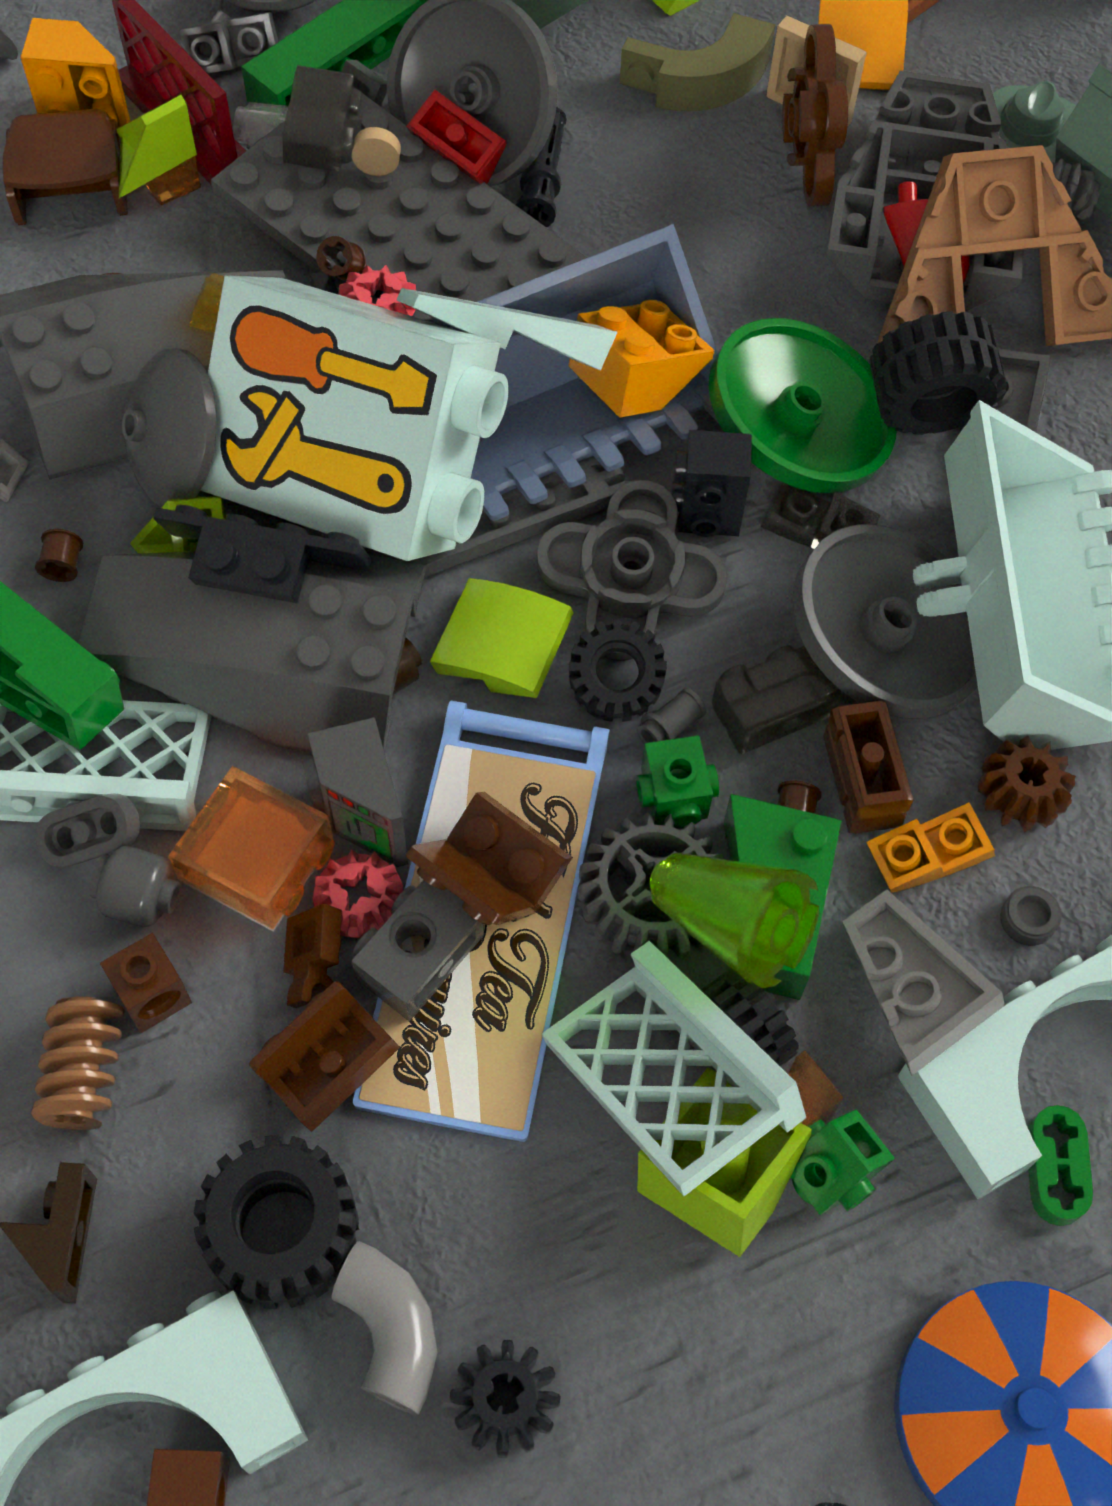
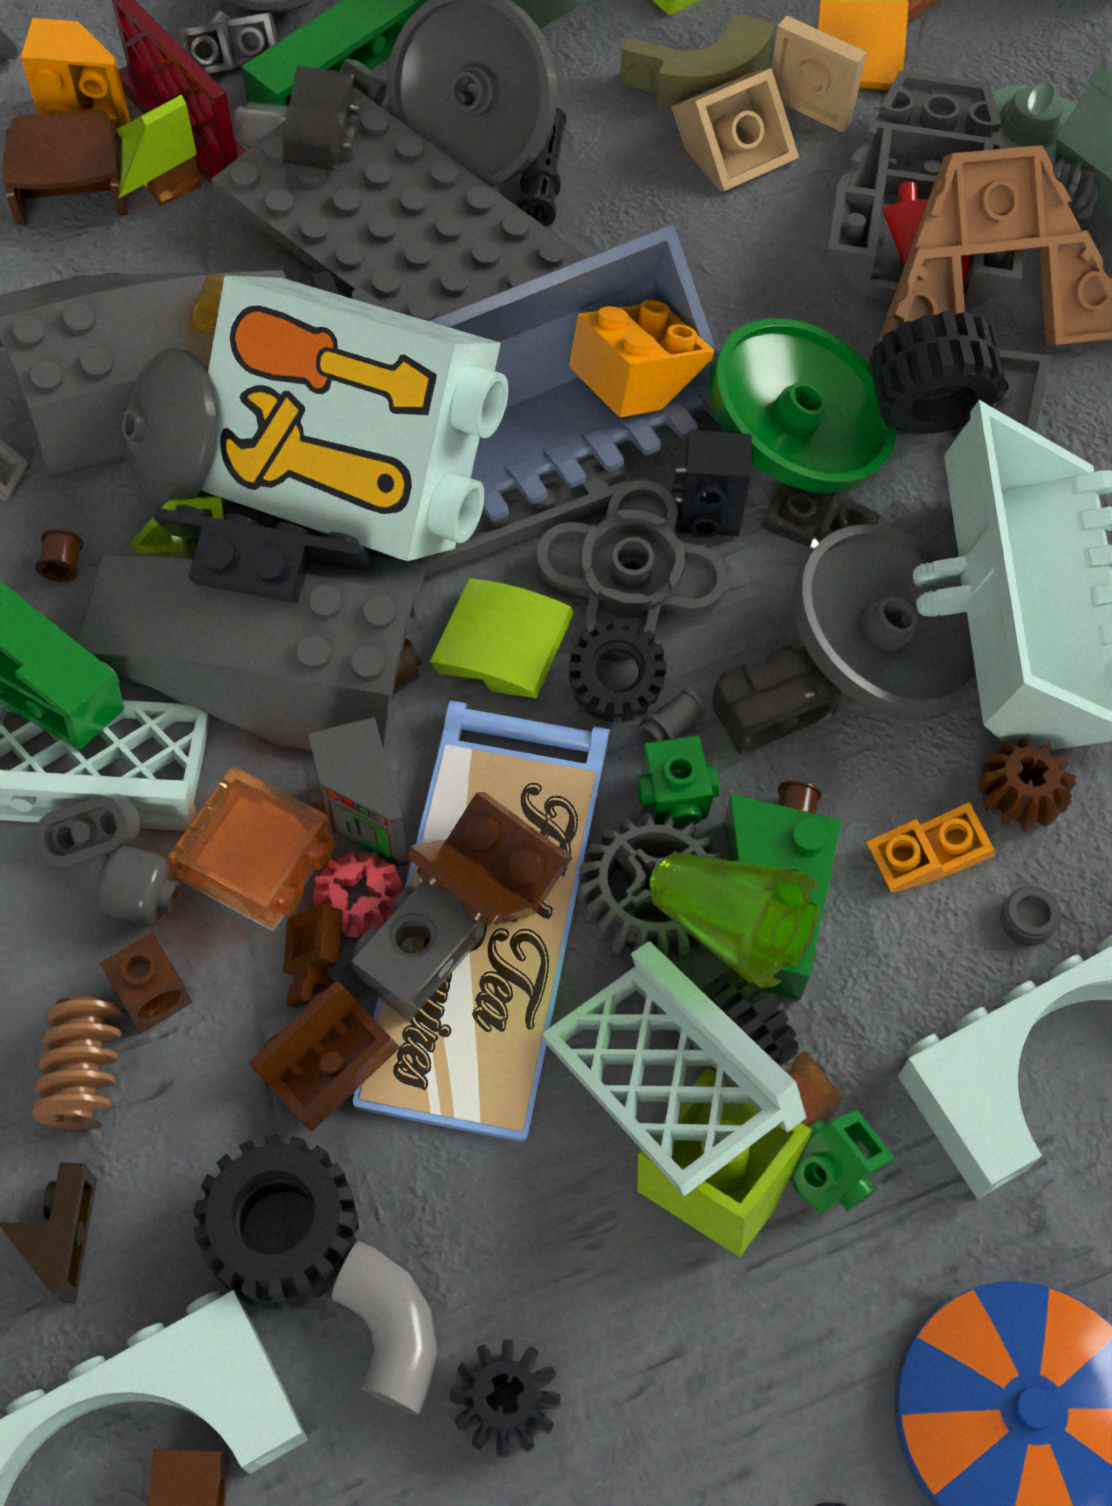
(327, 255): reddish brown axle -> none
(364, 285): coral gear -> none
(376, 151): tan tile -> none
(457, 137): red slope -> none
(574, 339): light aqua slope -> none
(737, 129): none -> tan slope
(816, 115): reddish brown plant -> none
(867, 767): reddish brown brick -> none
(918, 980): light grey wing -> none
(1073, 1165): green beam -> none

